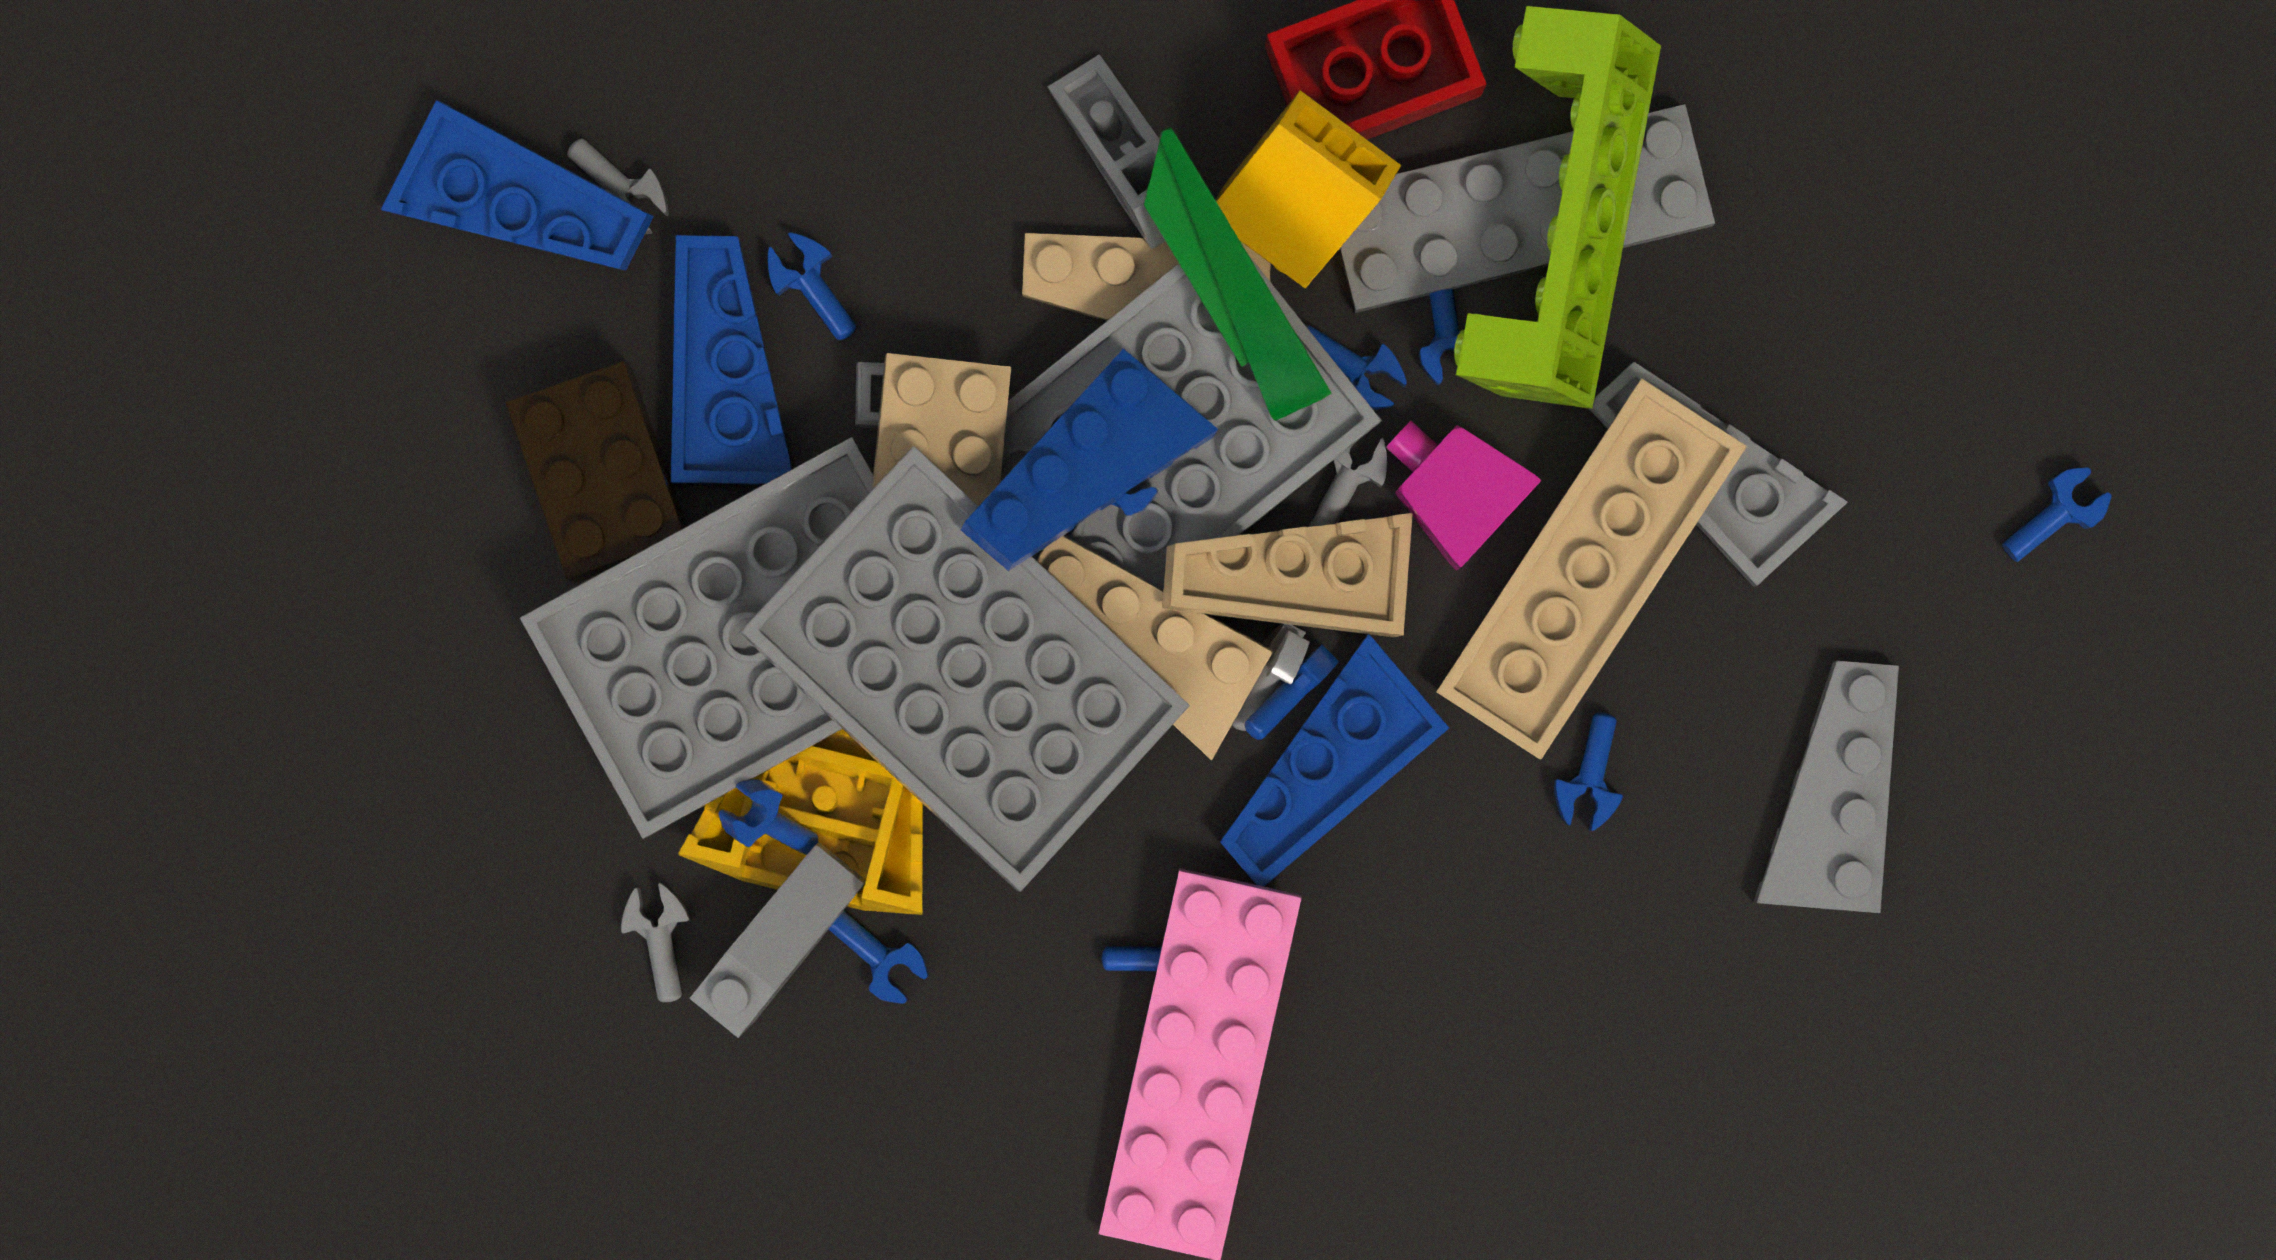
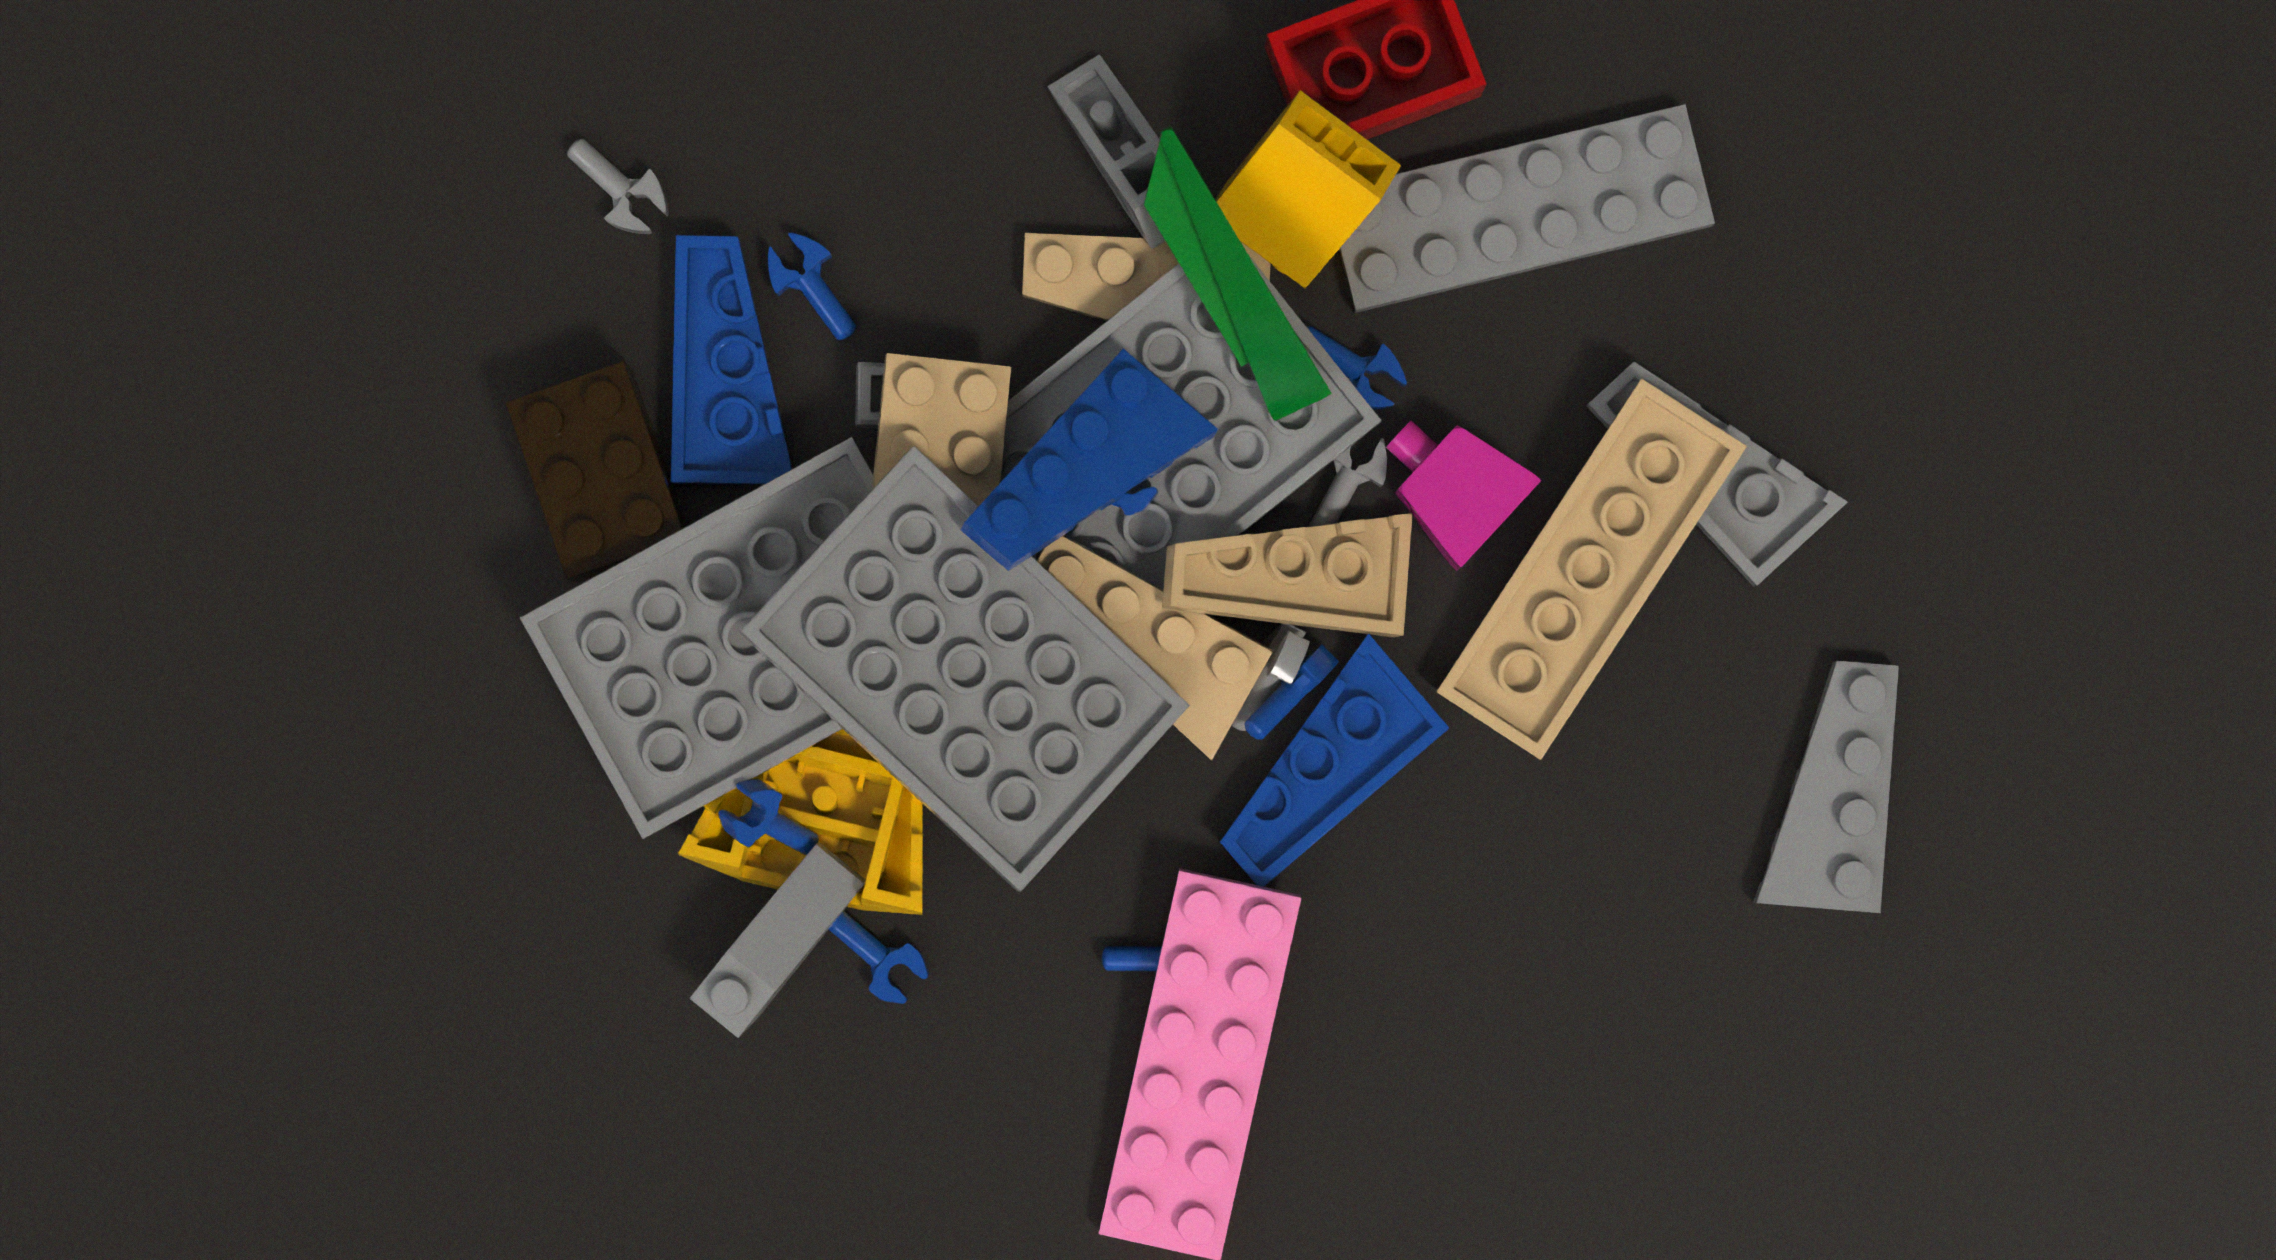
(500, 189): blue wing -> none
(658, 938): light grey bar -> none
(1446, 333): blue bar -> none
(1591, 775): blue bar -> none
(1611, 76): lime plate -> none
(2057, 514): blue bar -> none

